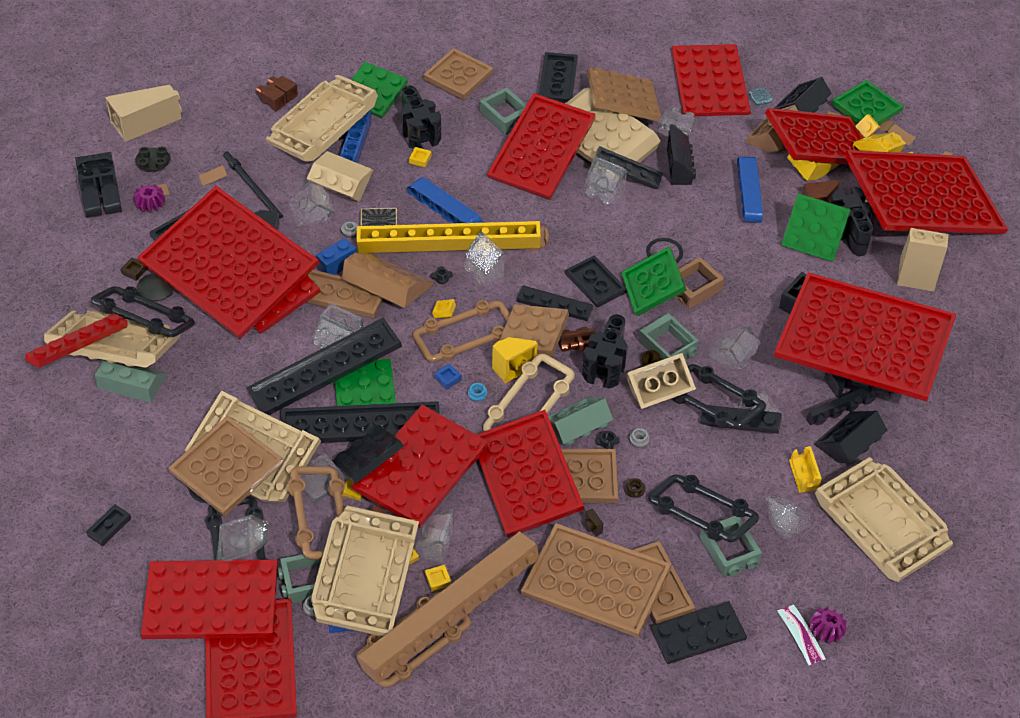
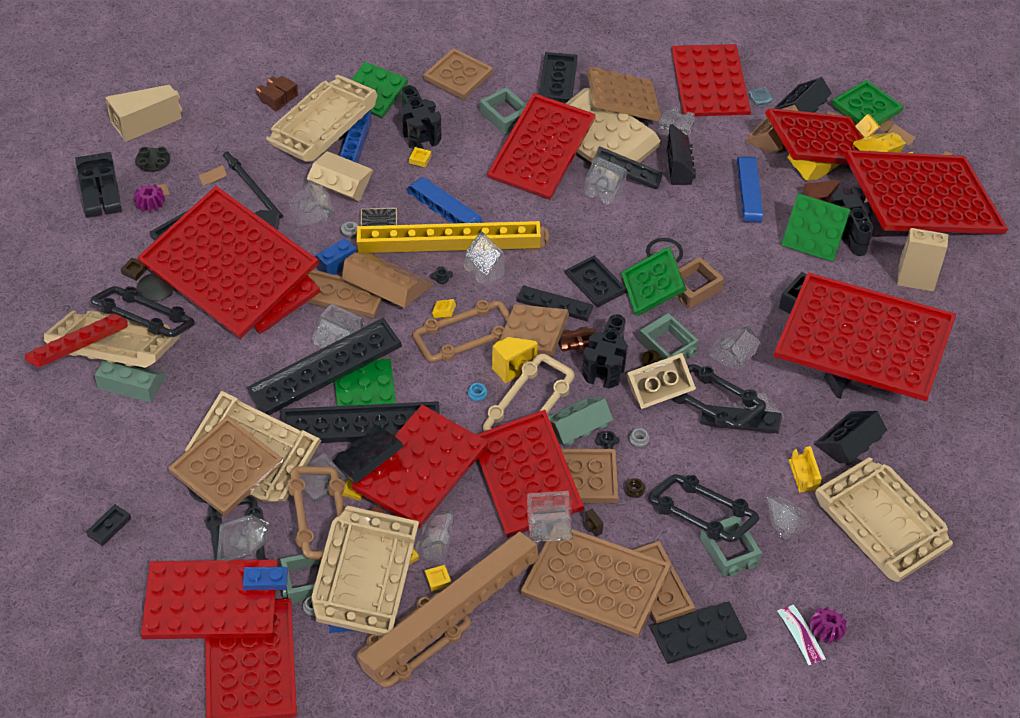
(265, 578): none -> blue plate
(448, 376): blue plate -> none
(550, 516): none -> clear slope
(836, 407): black plate -> none

